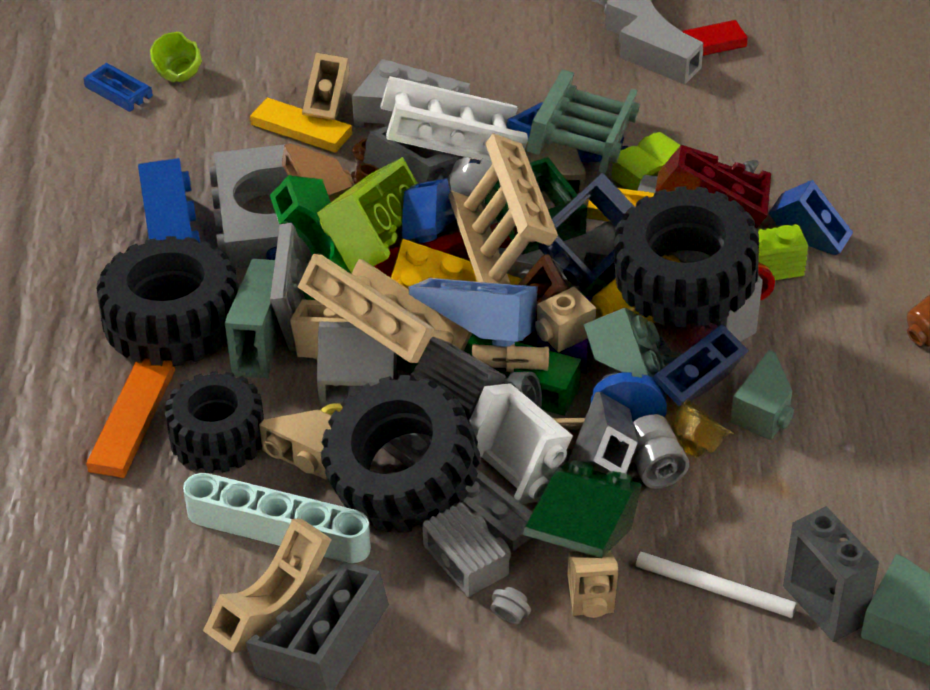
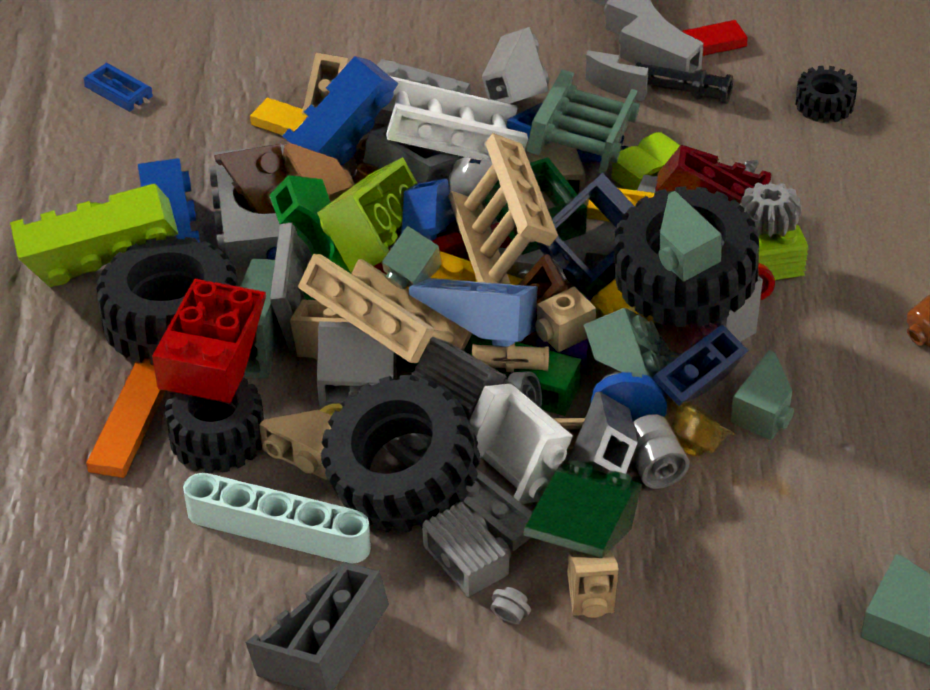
(93, 234): none -> lime wedge
(175, 57): lime hair -> none
(209, 341): none -> red slope
(255, 174): none -> reddish brown wing
(280, 588): tan arch -> none
(346, 111): none -> blue wedge
(411, 259): none -> sand green slope
(515, 69): none -> light grey slope
(609, 75): none -> light grey slope
(687, 239): none -> sand green slope
(699, 79): none -> black pin
(716, 584): white bar -> none
(772, 208): none -> light grey gear
(815, 215): blue slope -> none
(826, 94): none -> black tyre
(832, 603): dark grey window -> none

